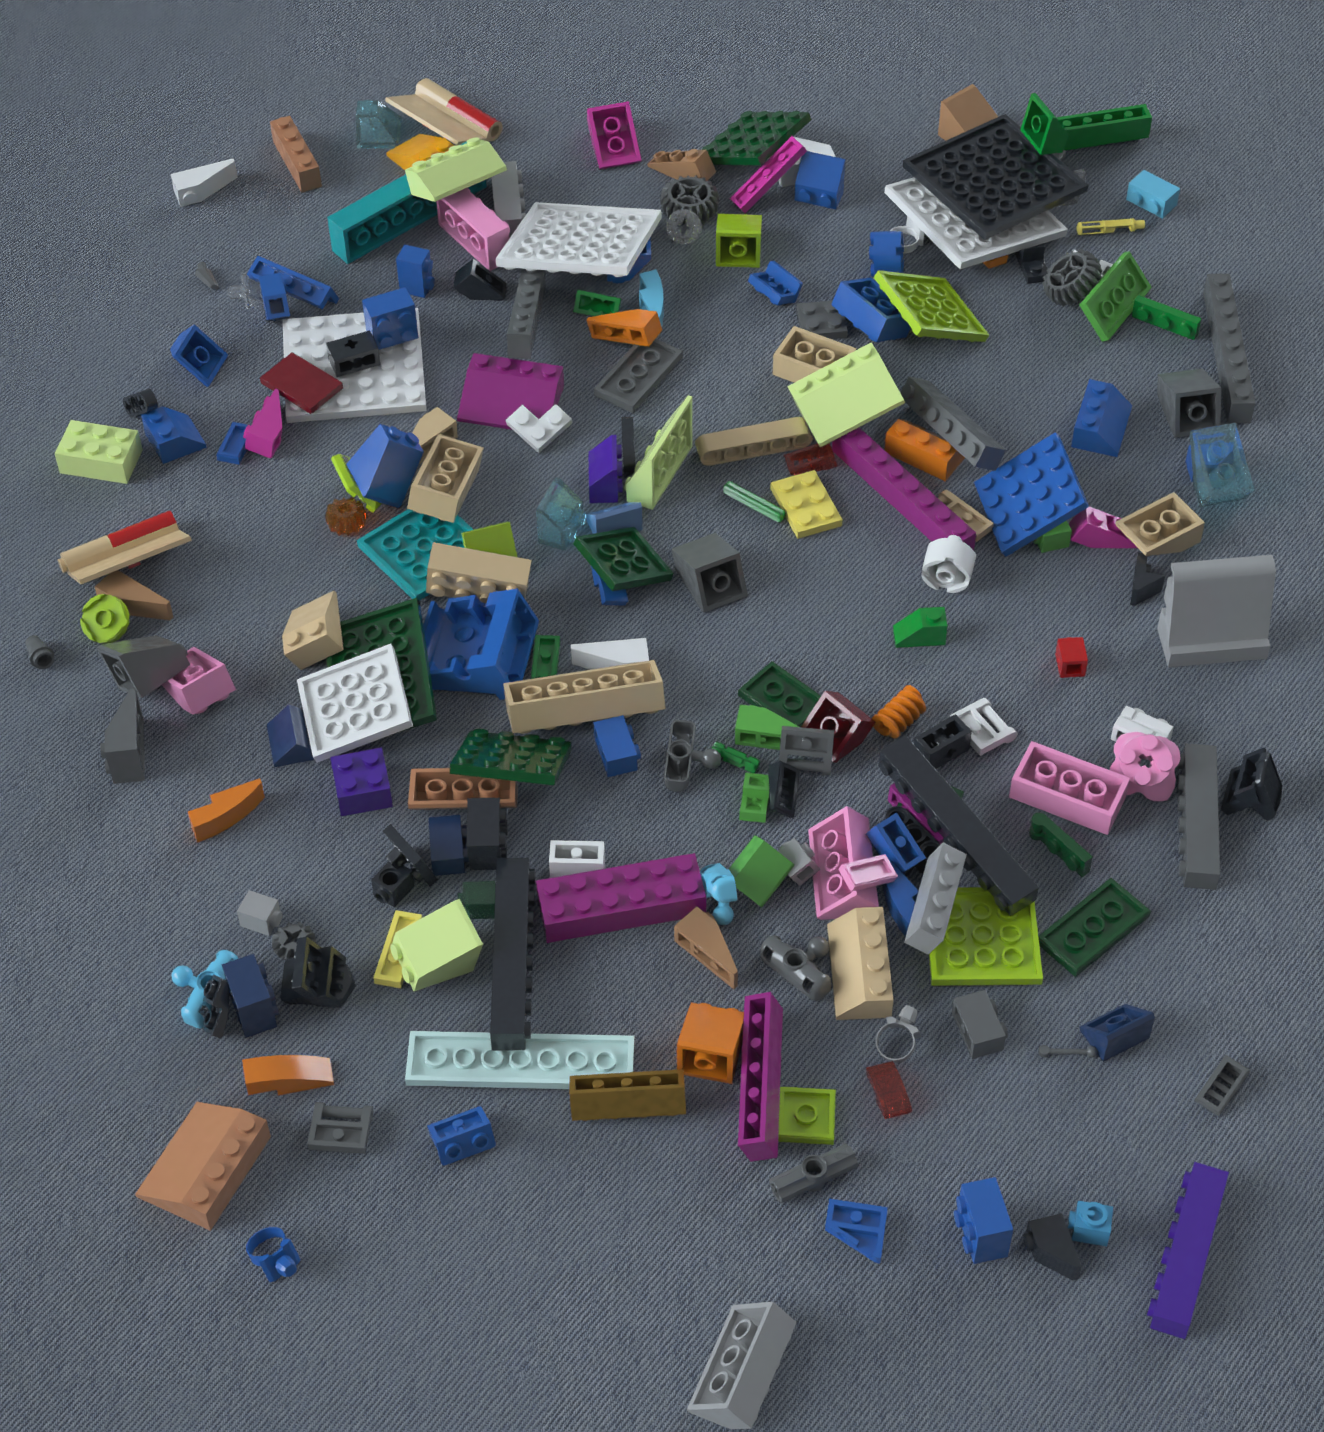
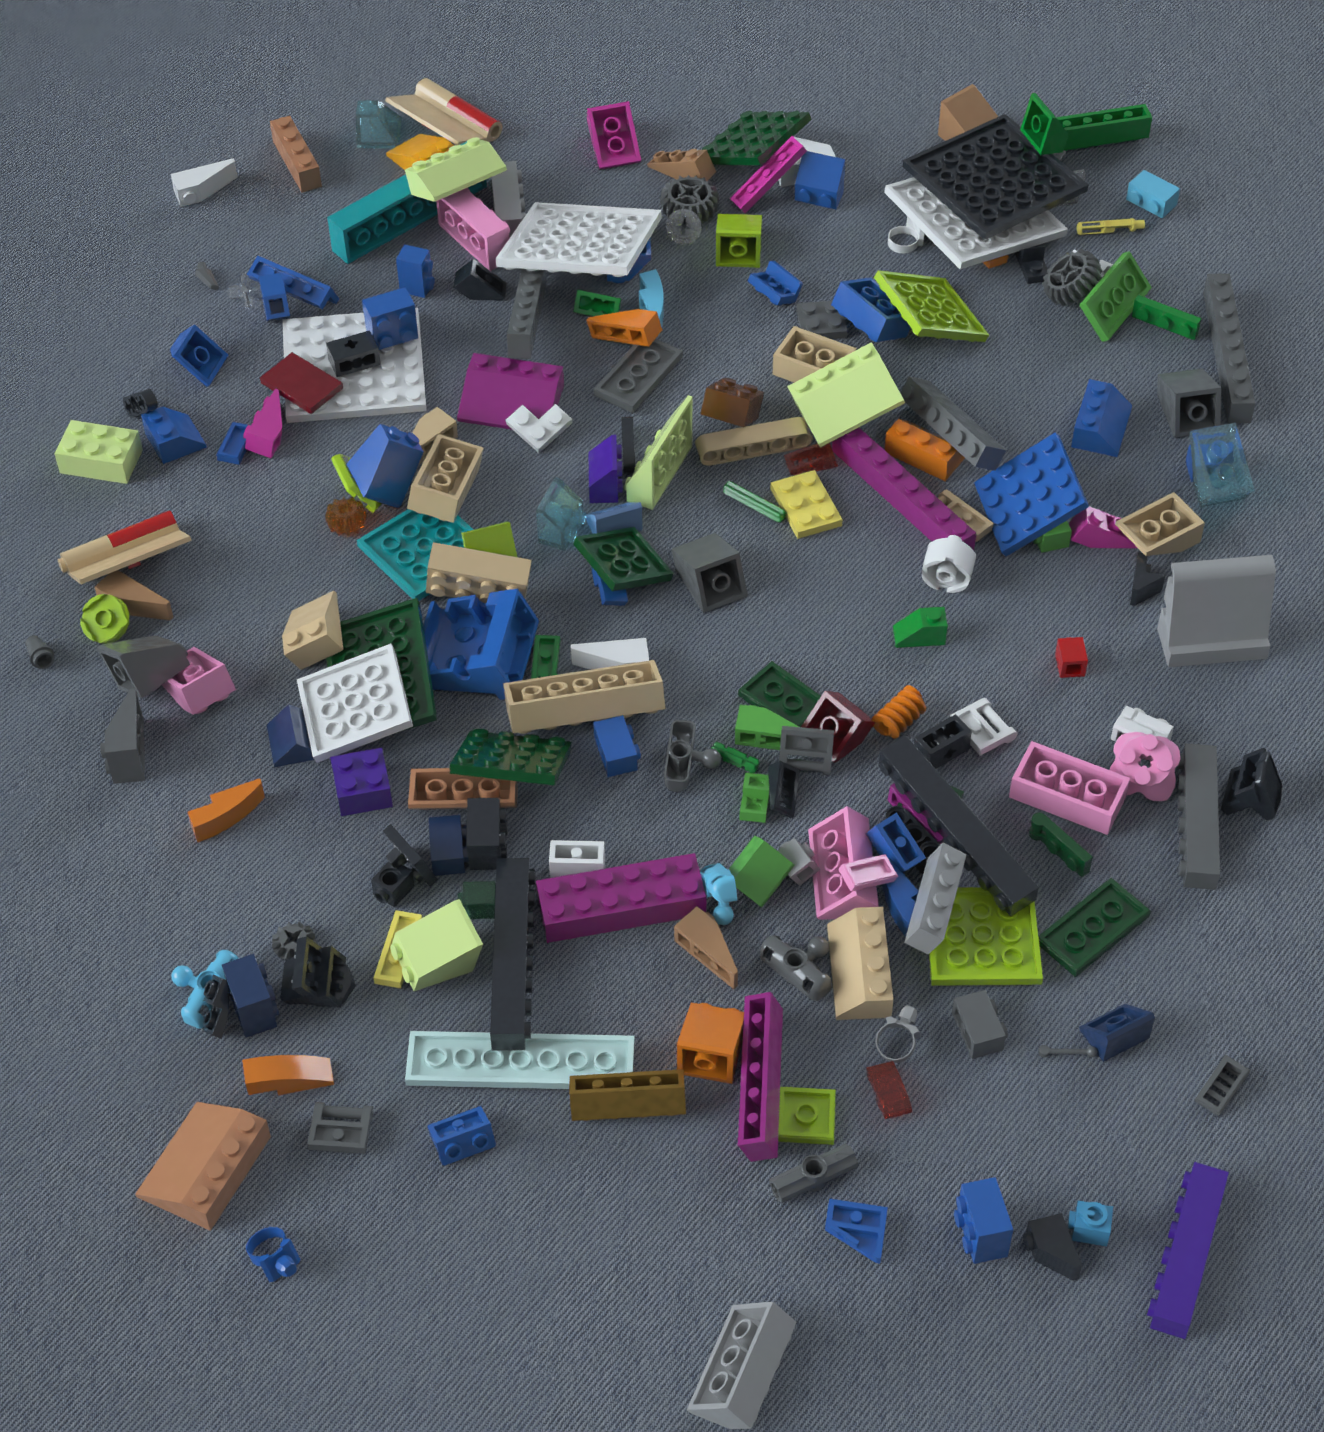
(259, 913): light grey brick -> none
(732, 402): none -> reddish brown brick
(886, 251): blue brick -> none

